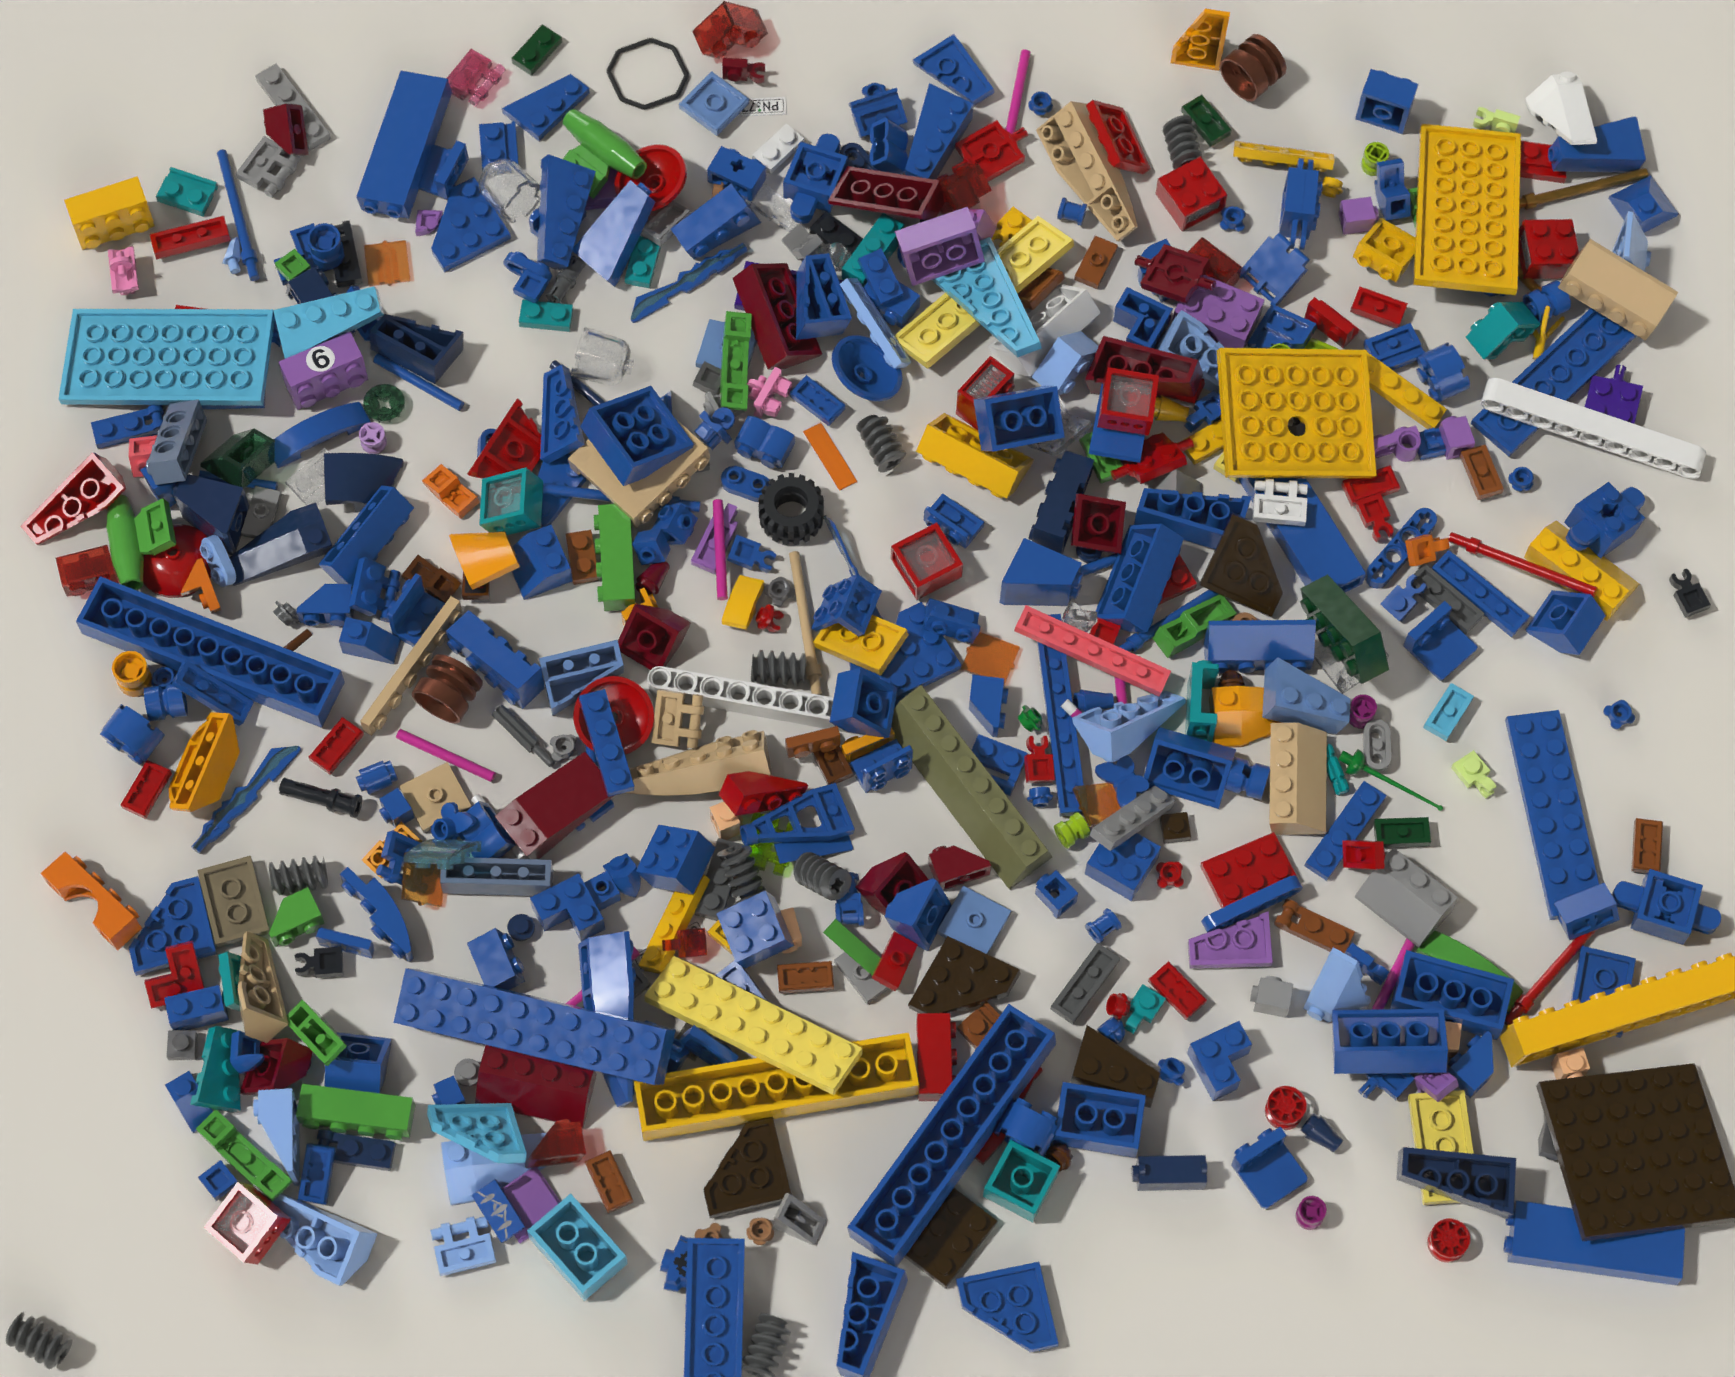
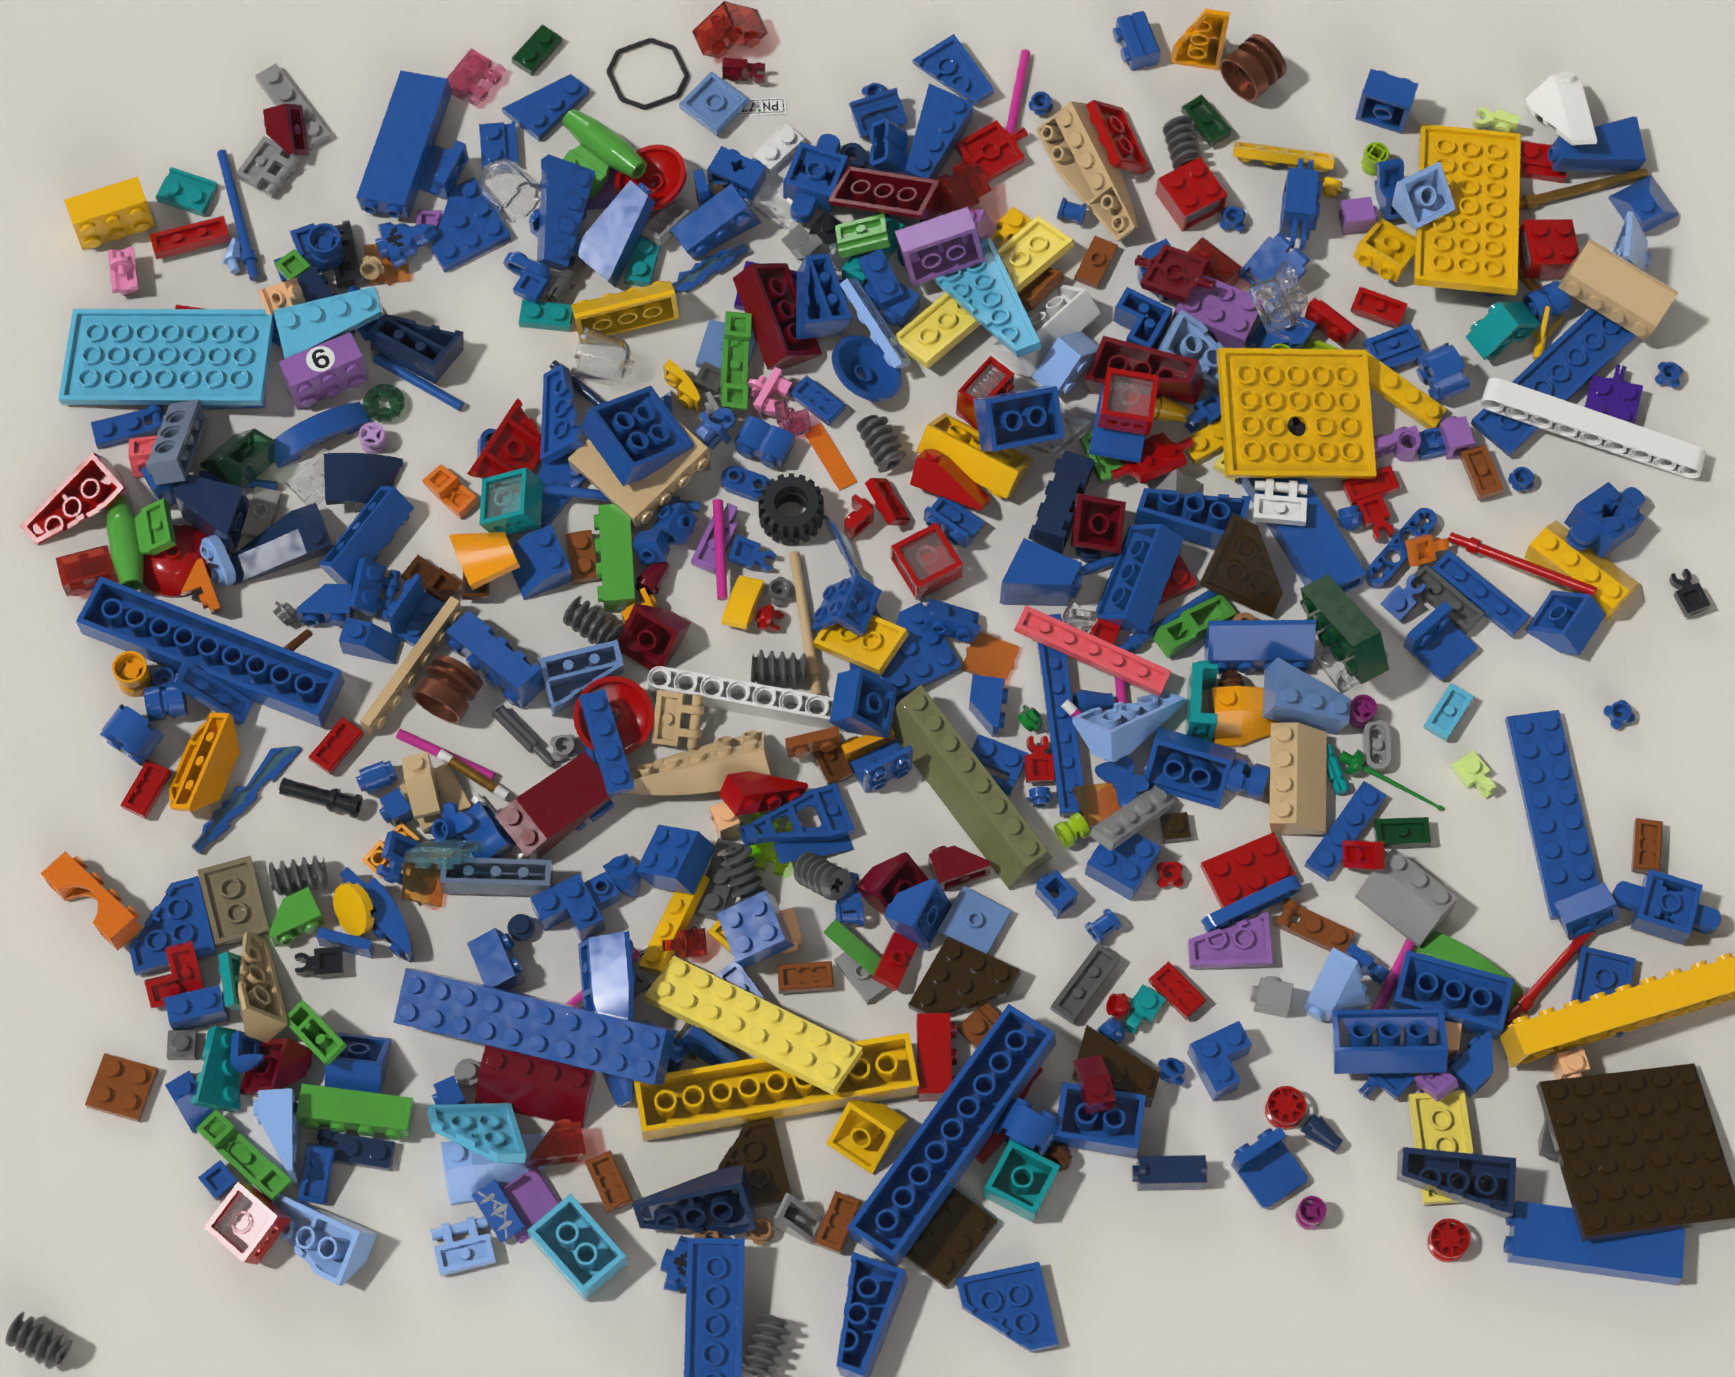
(121, 1087): none -> dark orange plate
(282, 295): none -> light nougat brick
(353, 908): none -> yellow tile
(371, 272): none -> tan plate
(403, 241): none -> blue rock
(421, 785): none -> tan slope
(473, 775): none -> pearl gold bar
(589, 624): none -> dark grey piece
(627, 309): none -> yellow slope
(686, 390): none -> yellow slope
(703, 190): none -> blue plate
(709, 1203): none -> dark blue wedge
(794, 422): none -> clear pink bracket
(834, 1229): none -> dark orange plate
(858, 520): none -> red bracket
(862, 235): none -> bright green plate
(866, 1133): none -> yellow slope
(887, 501): none -> red plate
(944, 478): none -> red slope
(1094, 1084): none -> dark red slope
(1137, 41): none -> blue brick
(1279, 299): none -> clear bracket
(1350, 517): none -> blue plate
(1423, 196): none -> light blue slope
(1669, 368): none -> blue plate

